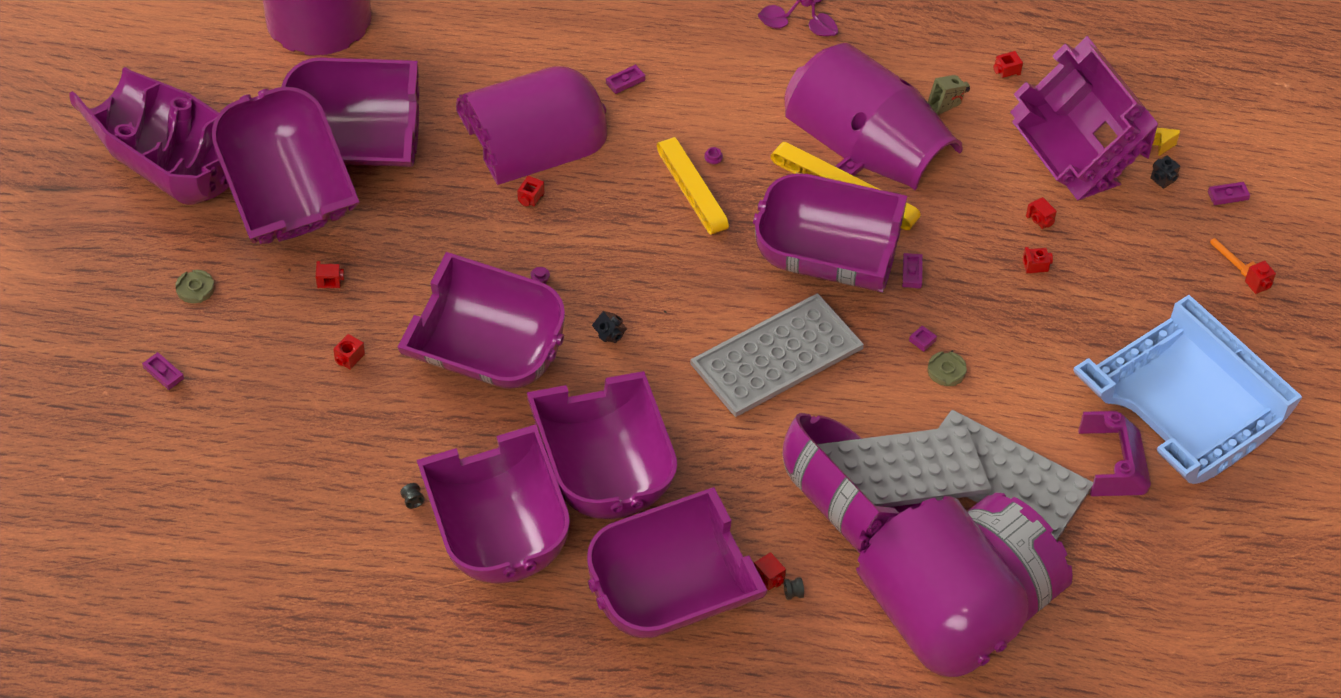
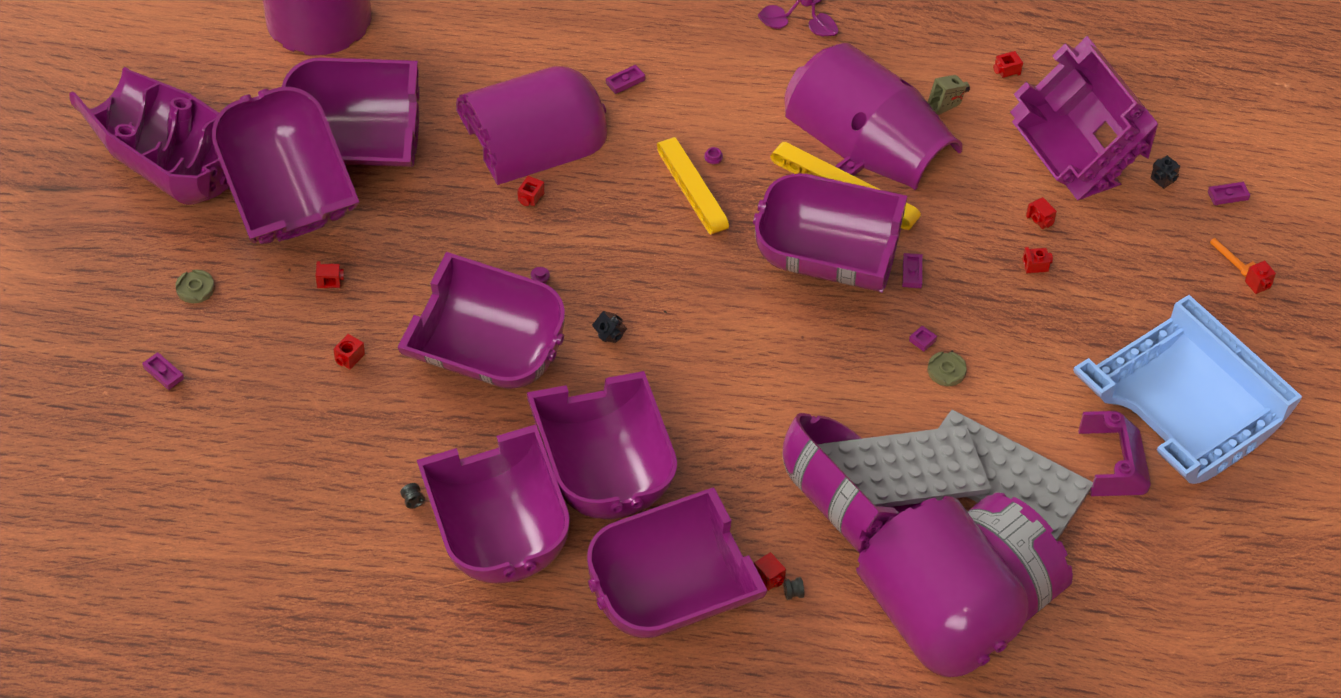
(776, 354): light grey plate -> none
(1165, 139): yellow slope -> none

